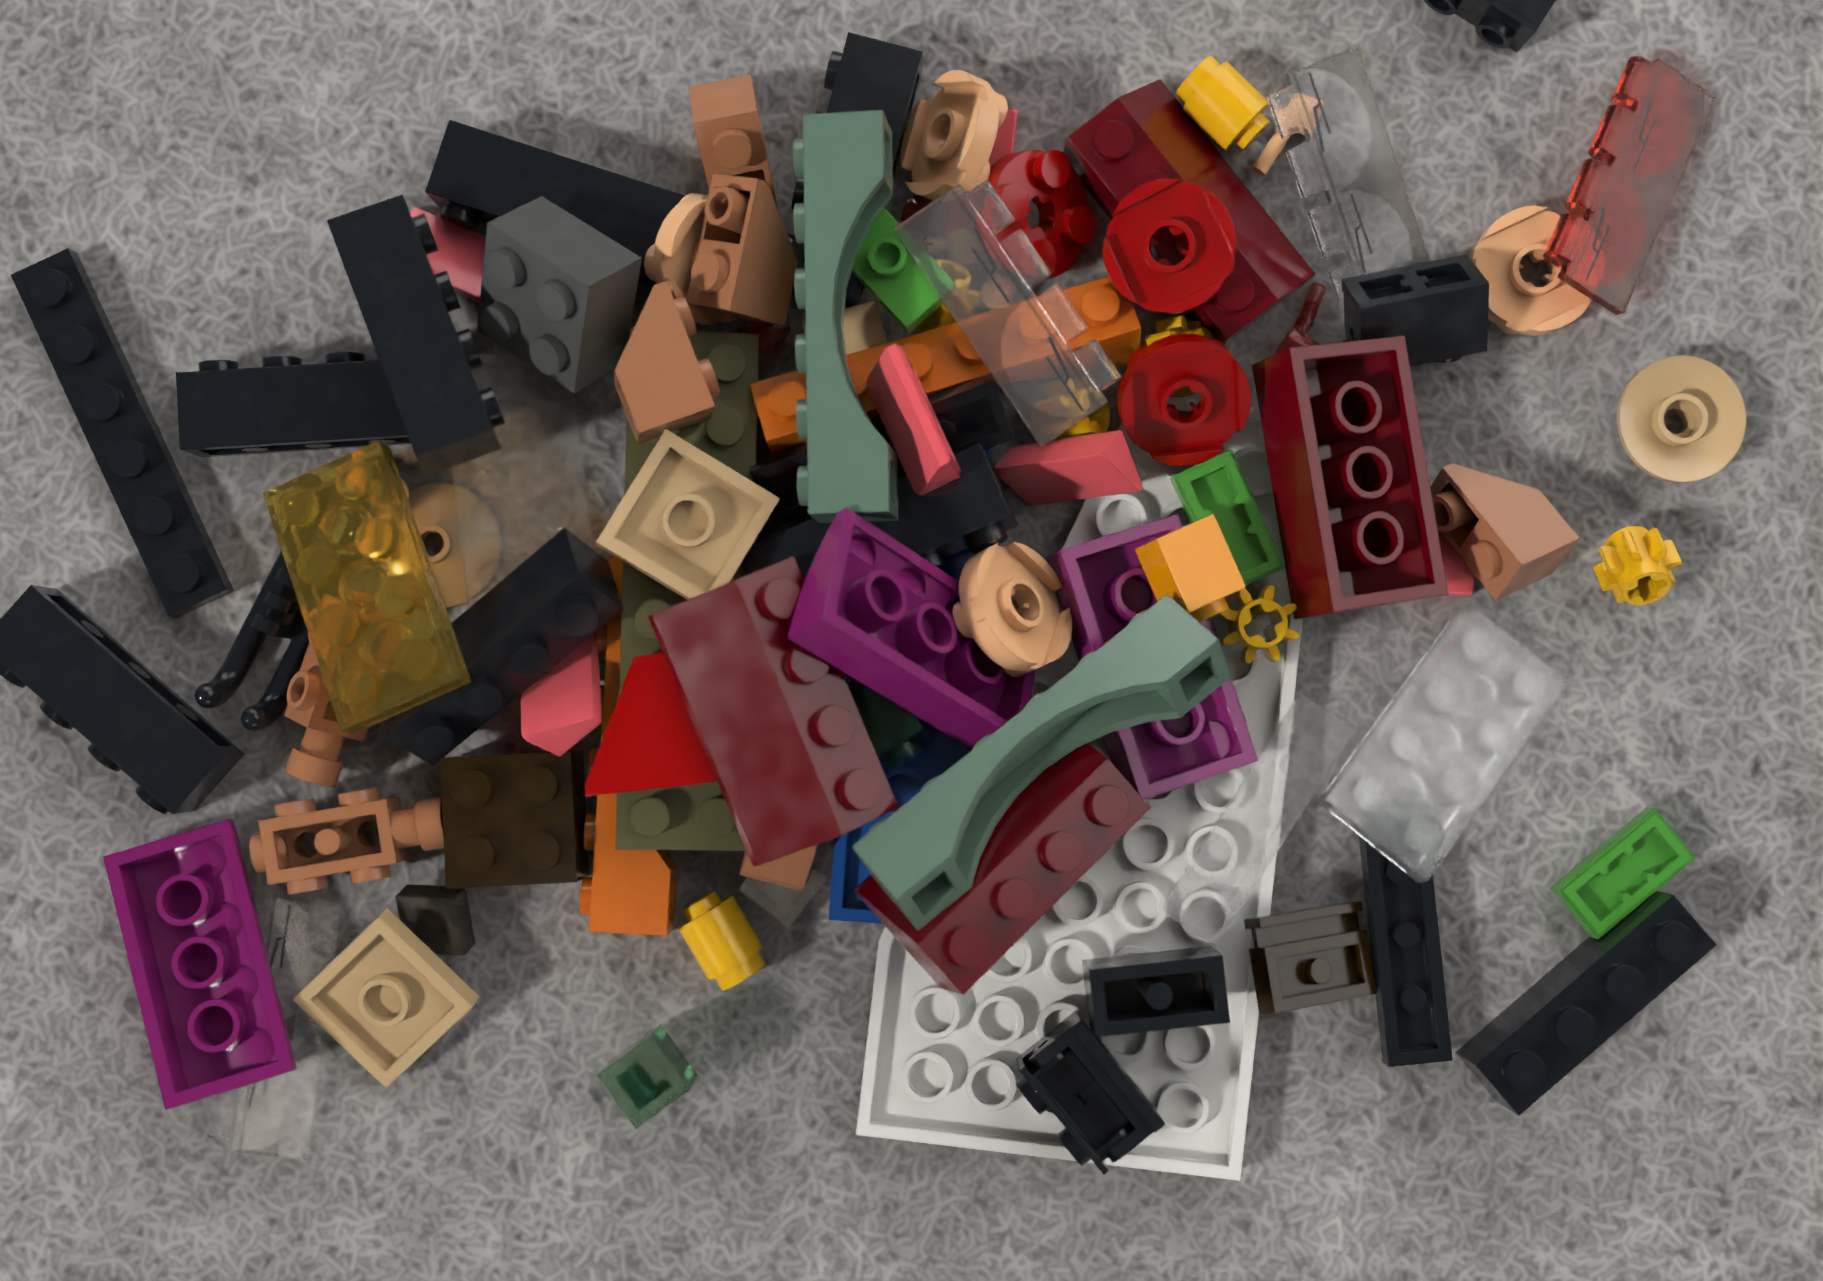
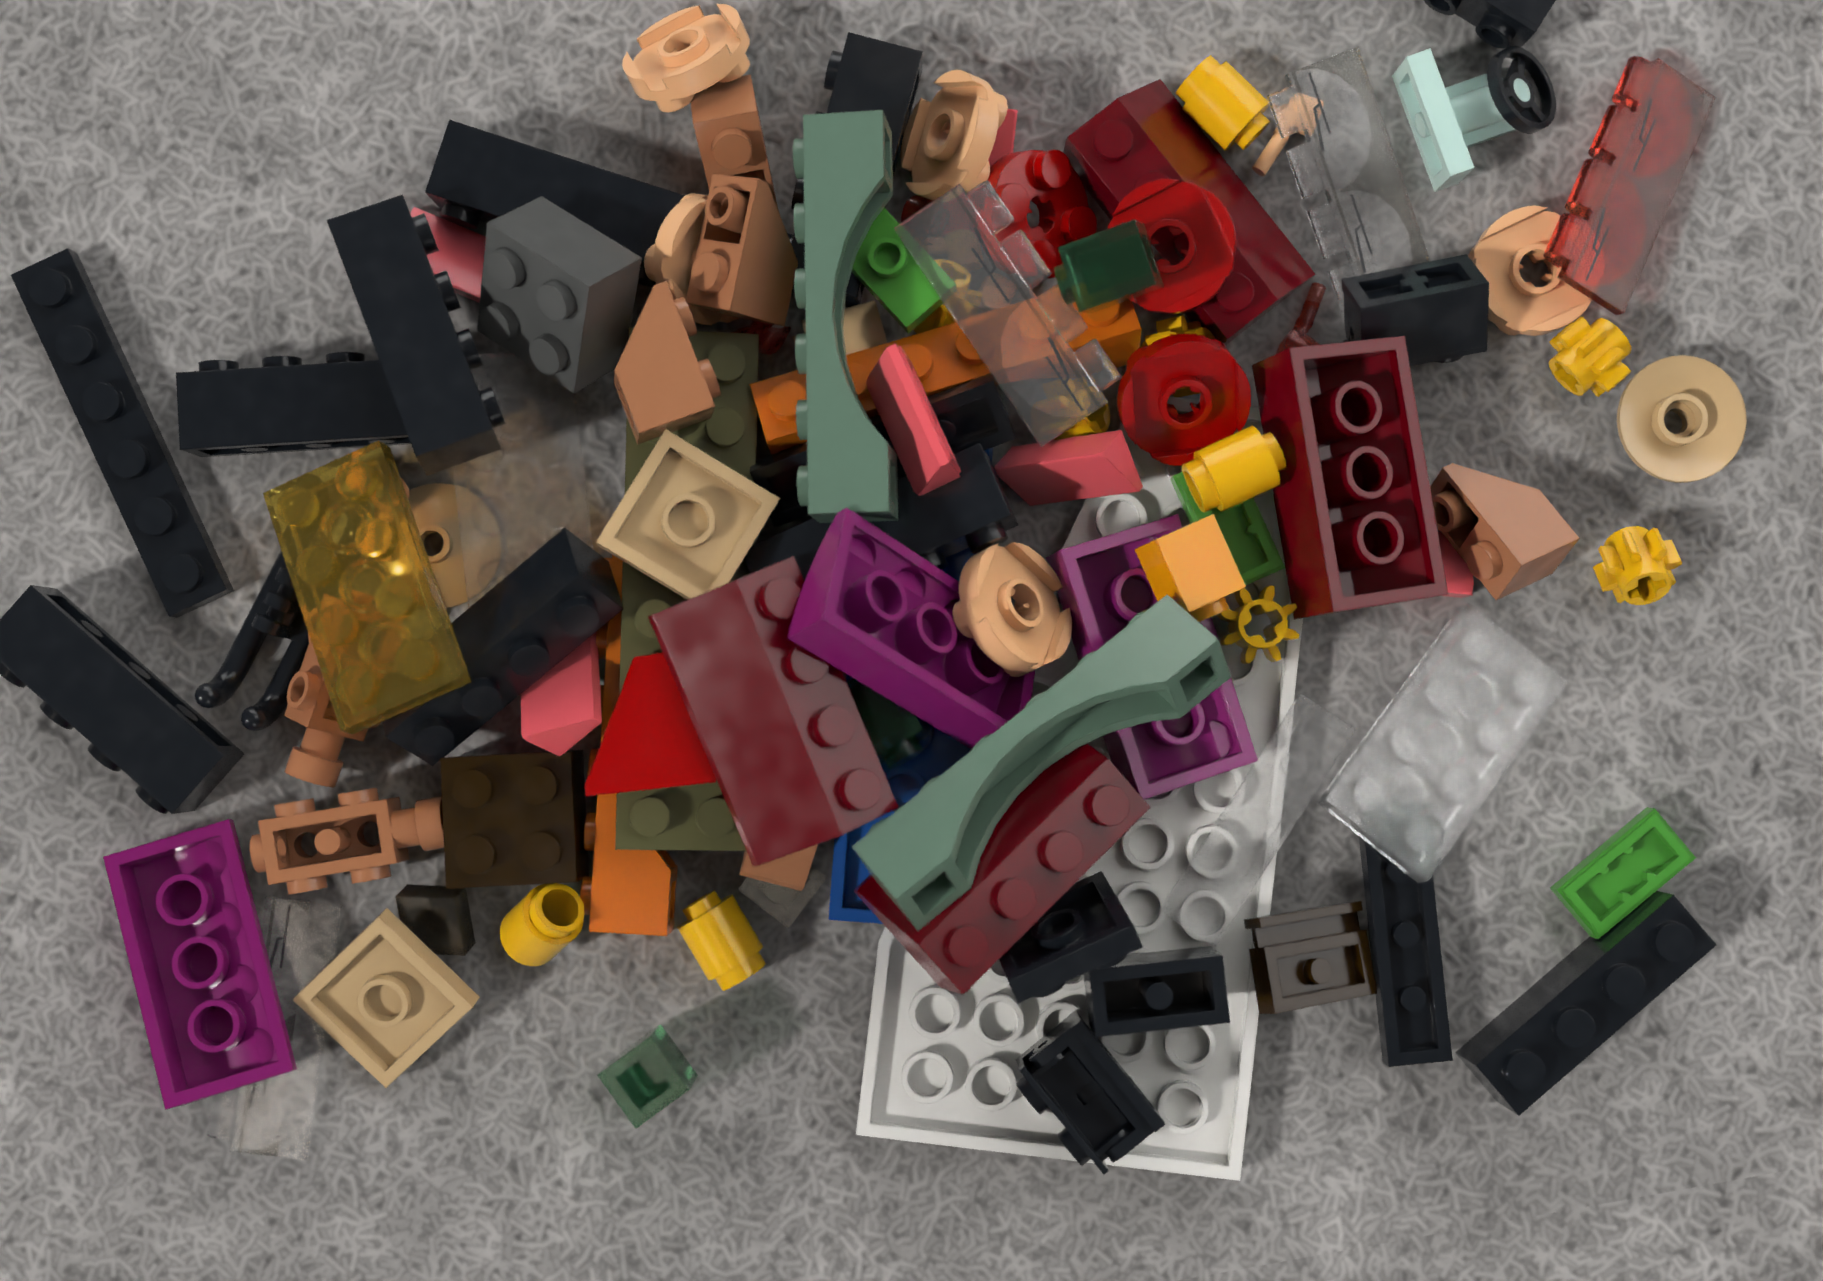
(542, 924): none -> yellow brick
(688, 56): none -> light nougat plate
(1075, 936): none -> black plate
(1108, 268): none -> clear green brick
(1234, 469): none -> yellow brick
(1470, 111): none -> light aqua piece
(1590, 356): none -> yellow gear

